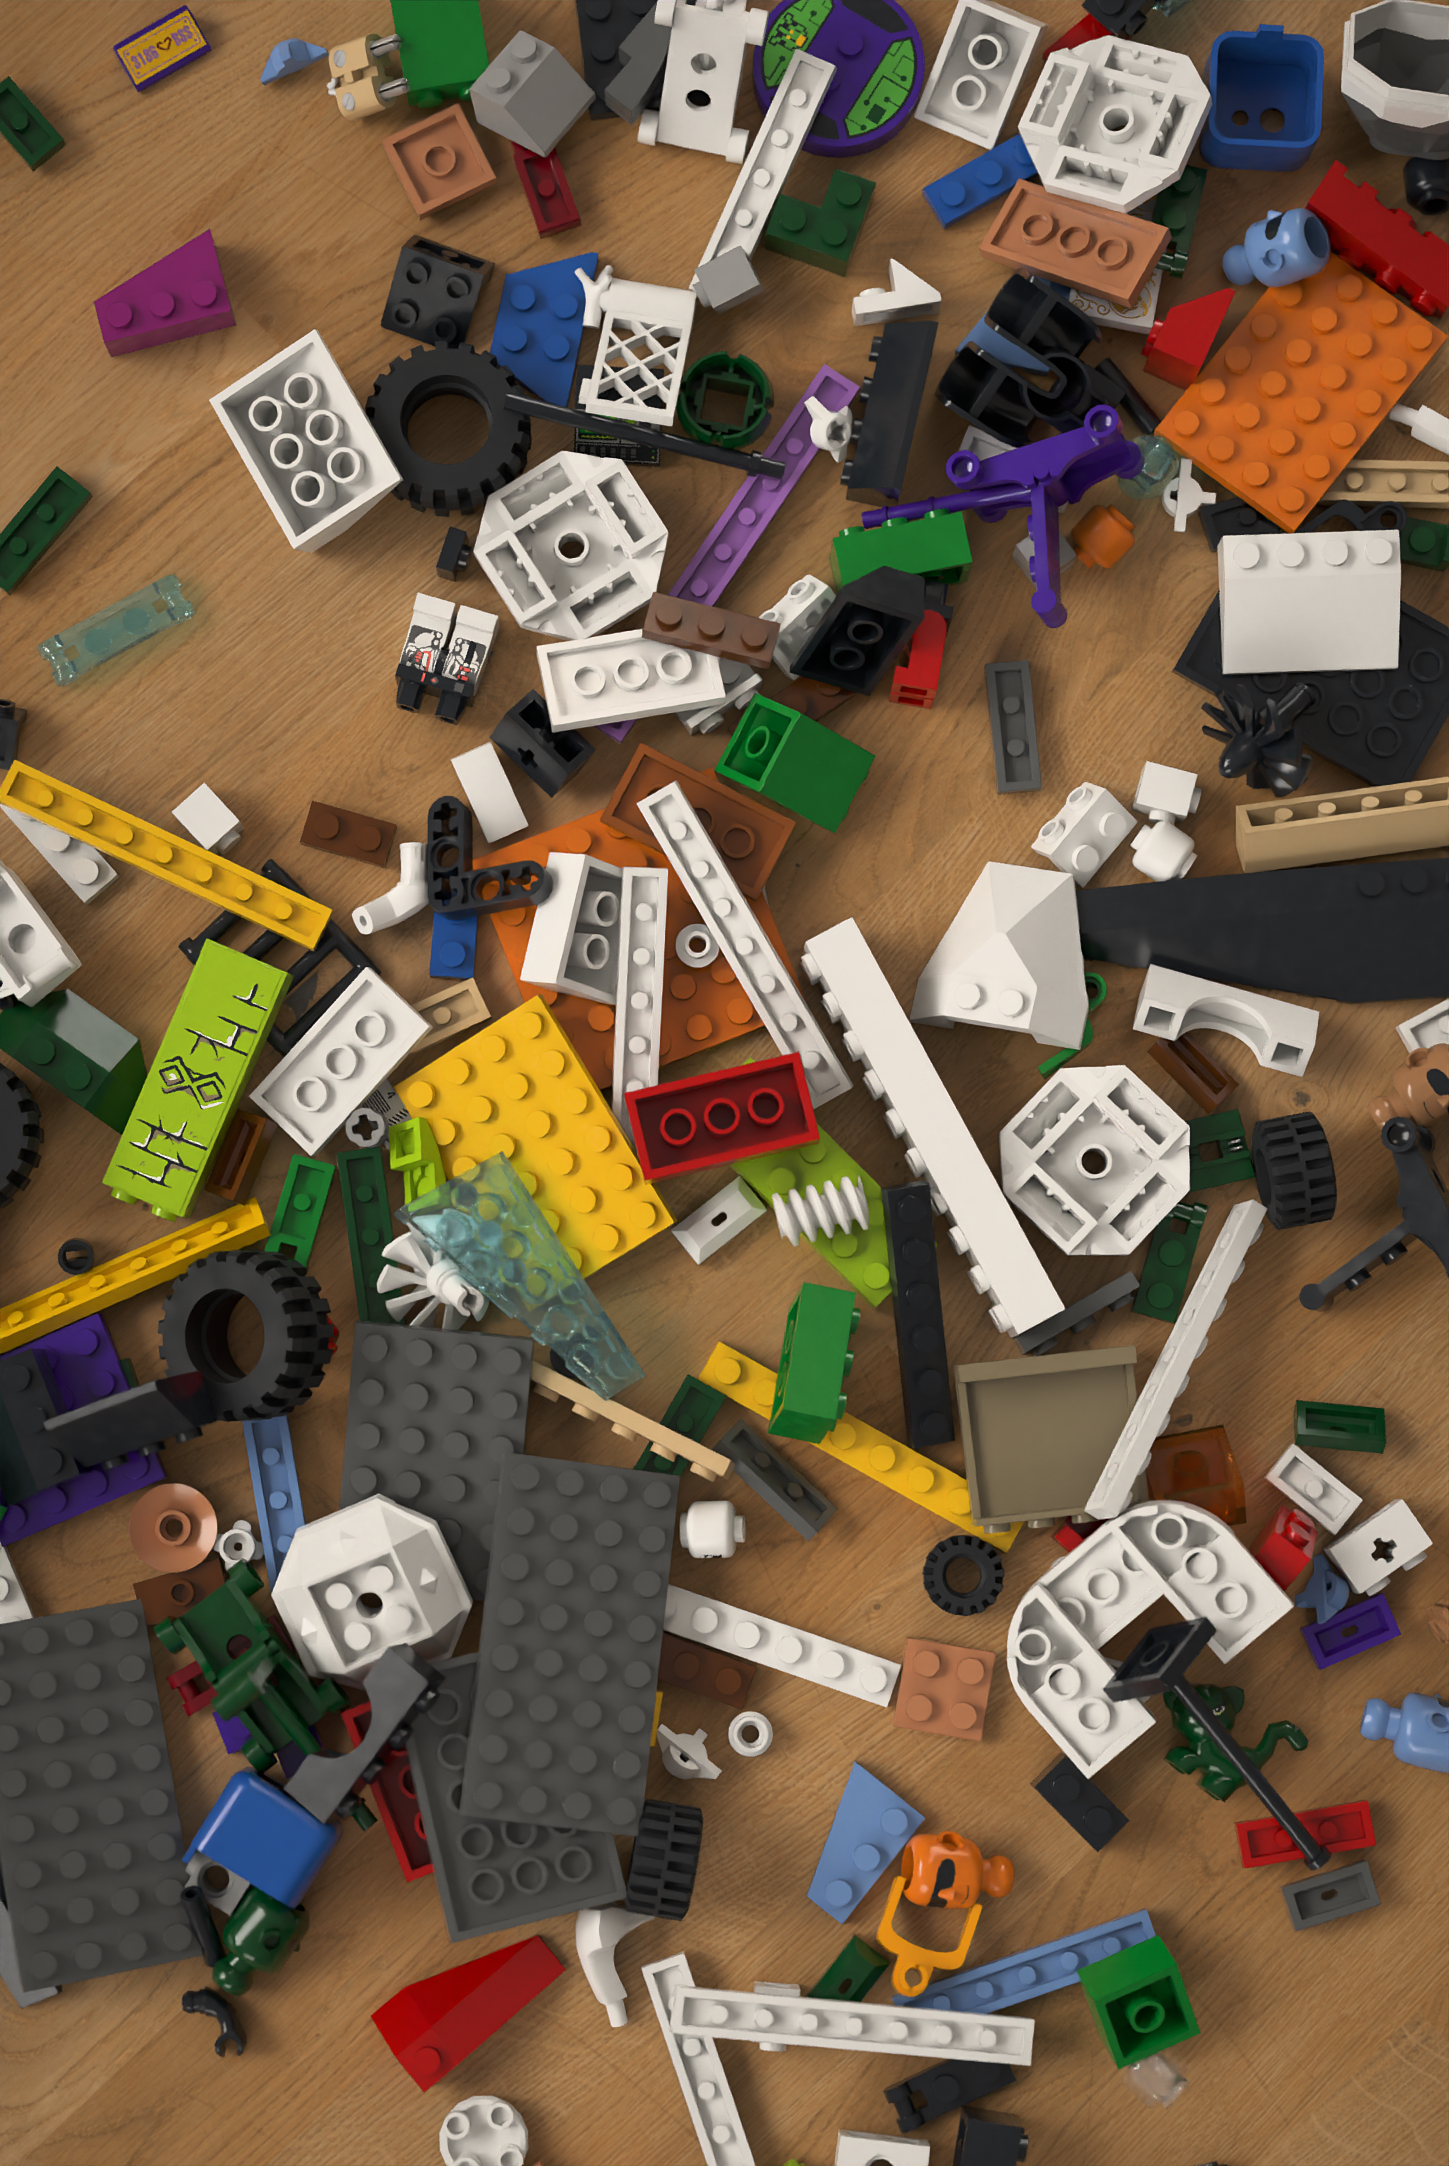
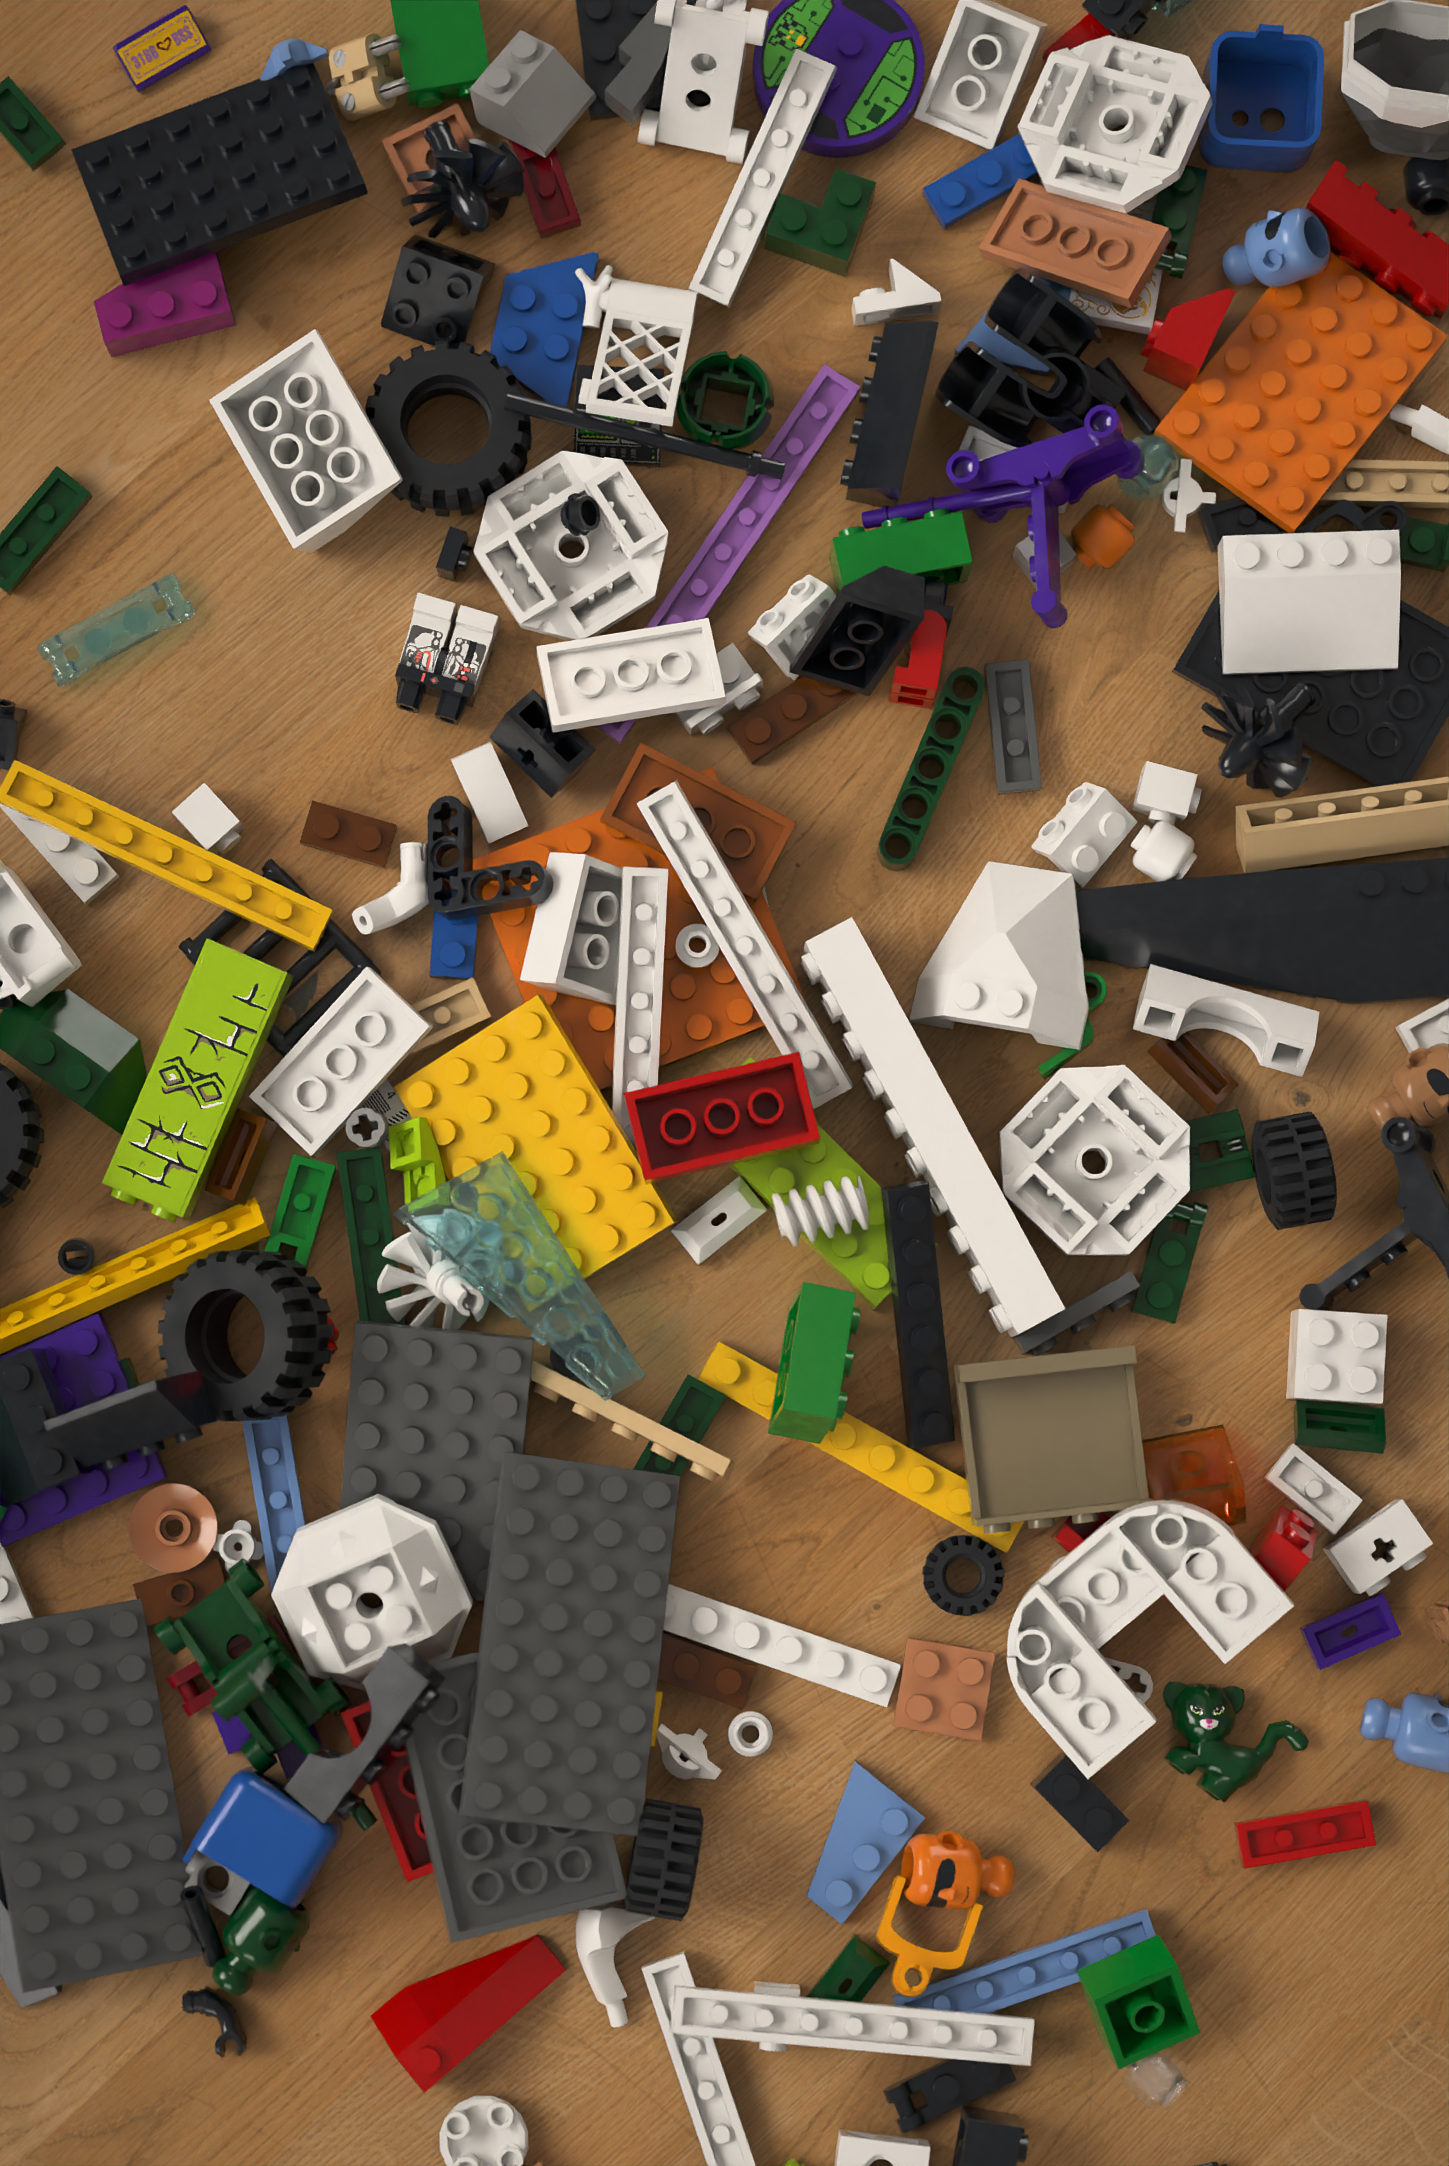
(218, 172): none -> black plate
(465, 183): none -> black piece
(580, 514): none -> black plate
(711, 630): reddish brown plate -> none
(711, 1529): white head -> none
(727, 281): light grey brick -> none
(775, 1479): dark grey plate -> none
(795, 762): green slope -> none
(829, 428): white piece -> none
(934, 748): none -> dark green beam
(1158, 1668): black tile -> none
(1170, 1372): white plate -> none
(1324, 1591): medium blue piece -> none
(1336, 1357): none -> white brick
(1353, 1889): dark grey piece -> none

